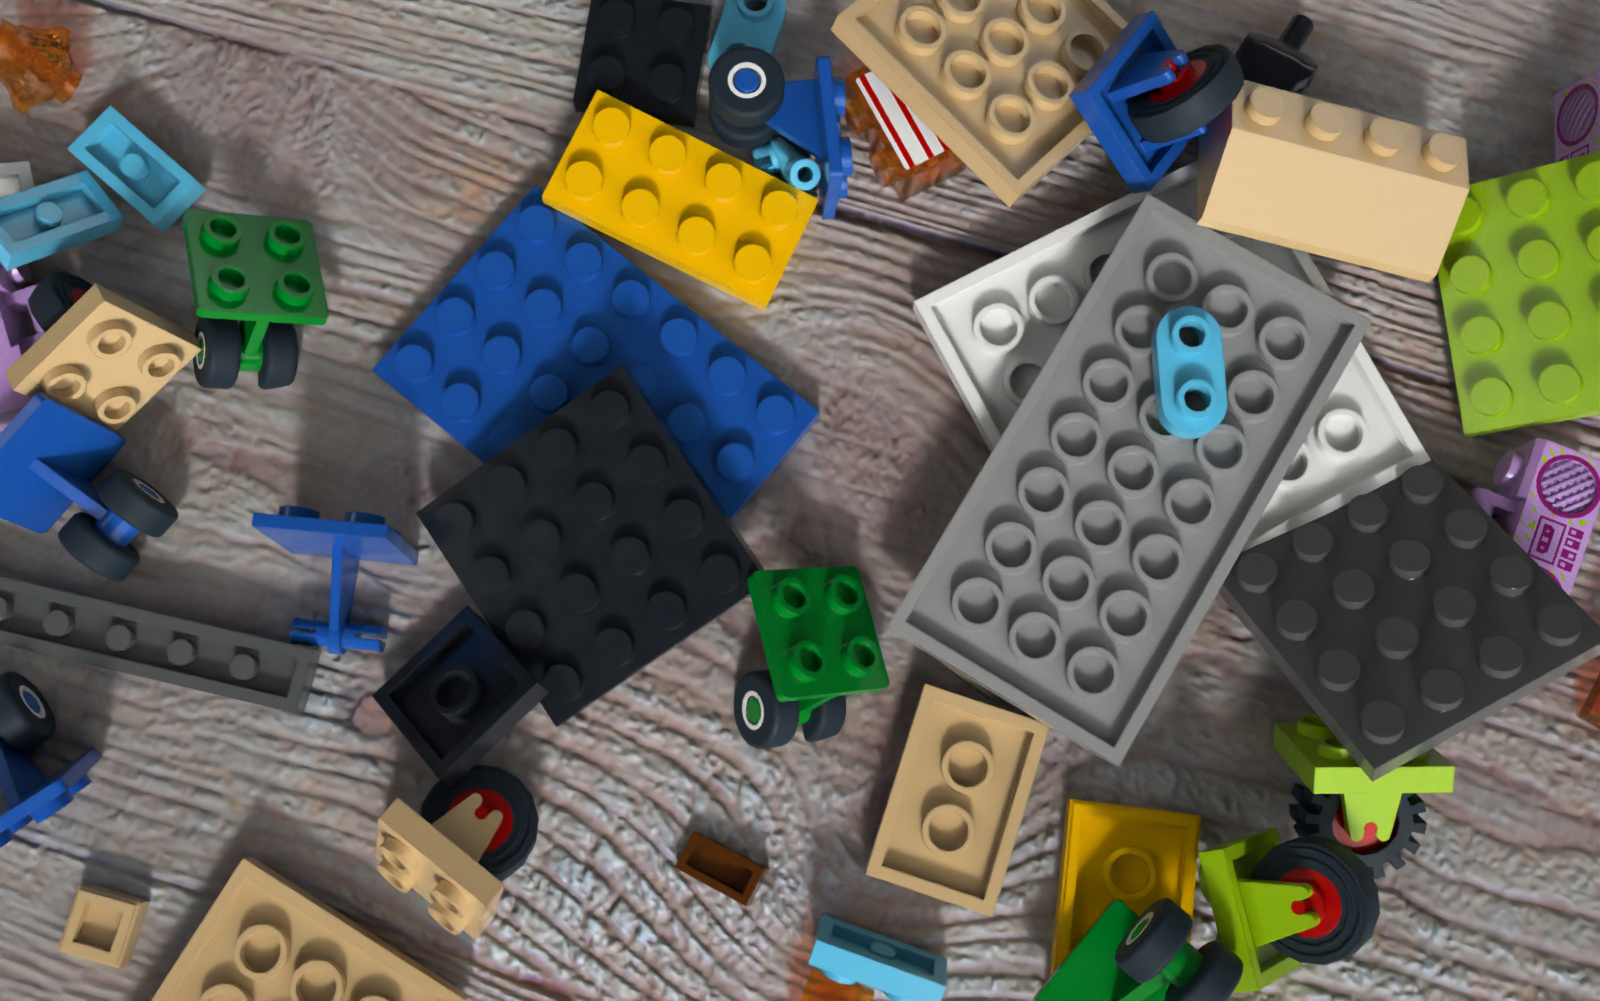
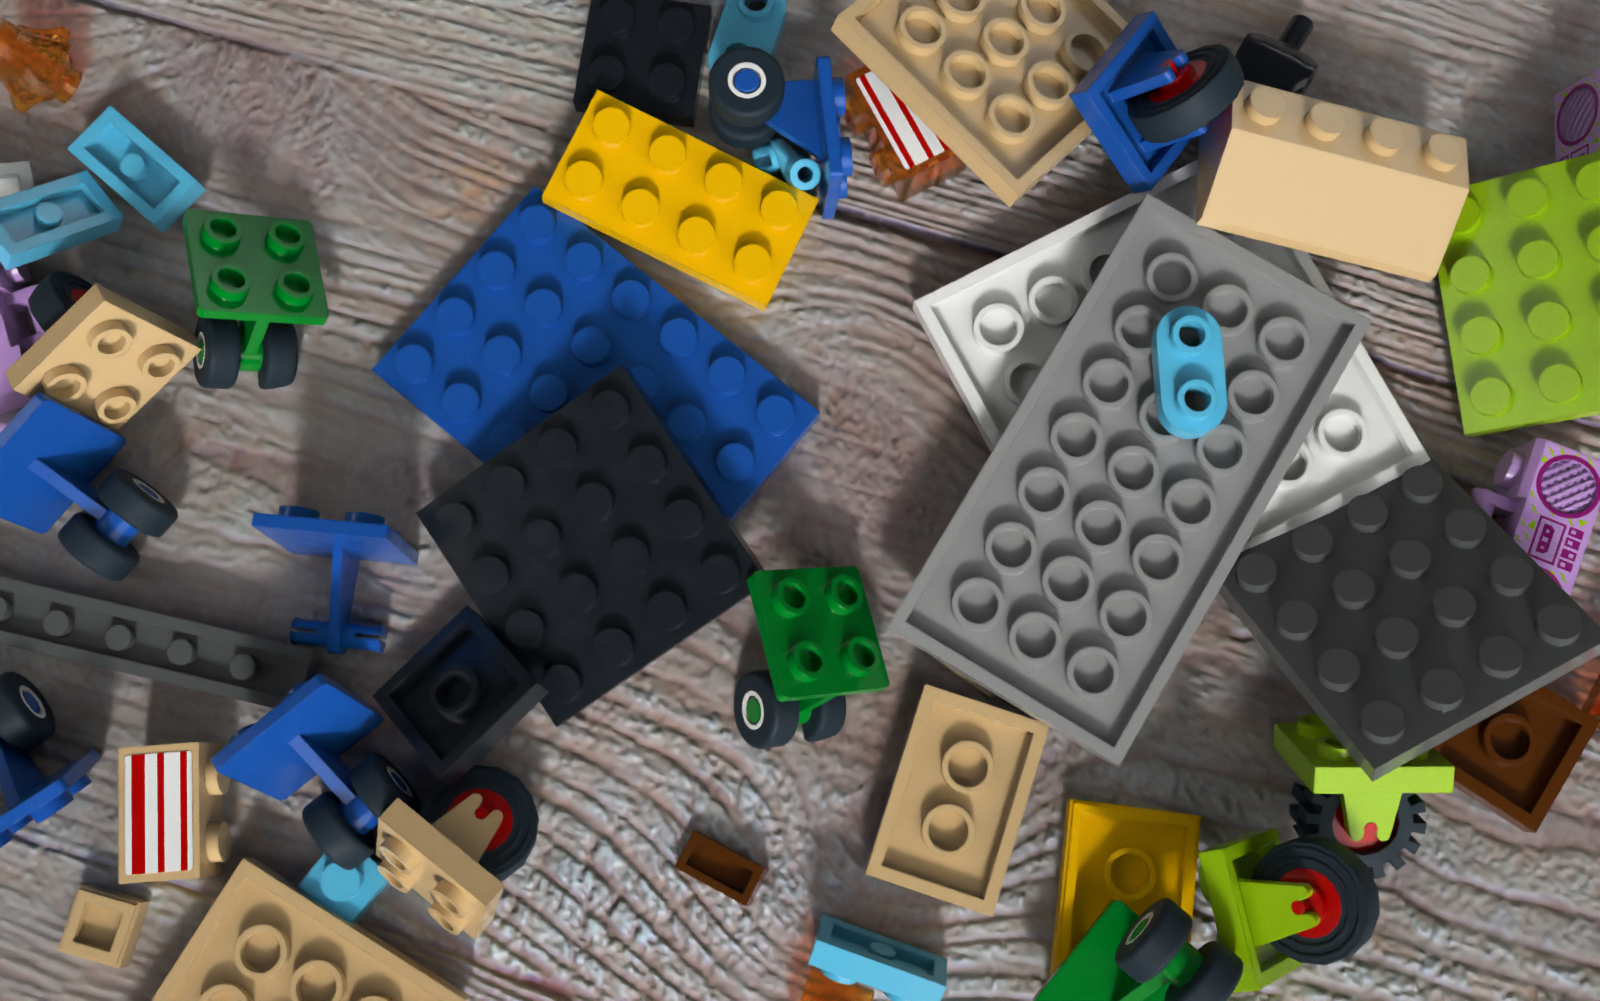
(171, 813): none -> brick
(306, 740): none -> blue plate
(342, 890): none -> medium azure plate
(1520, 756): none -> reddish brown plate

